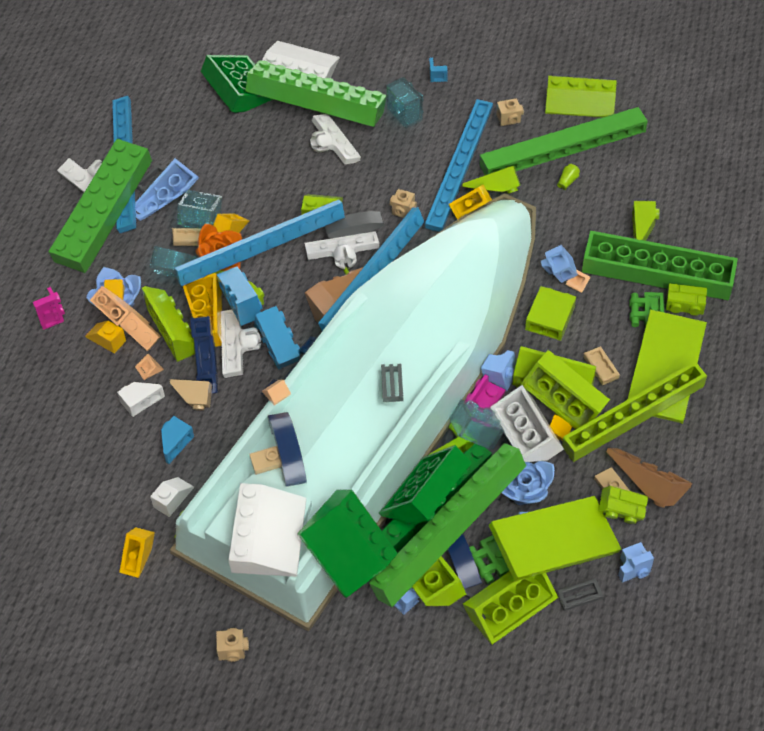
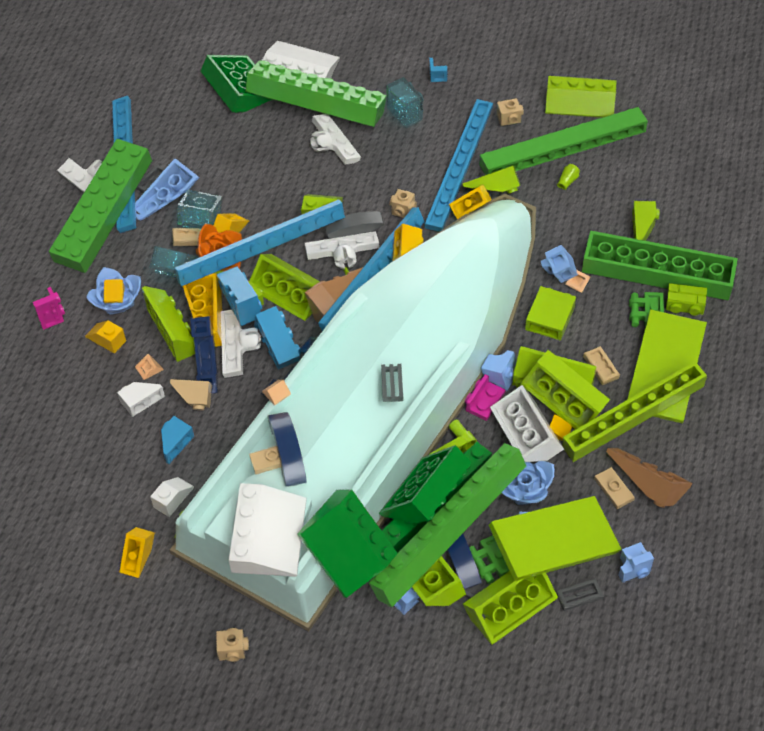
(125, 316): light nougat slope -> none
(283, 284): none -> lime slope
(406, 239): none -> yellow slope
(476, 424): clear light blue brick -> none
(623, 504): lime brick -> none

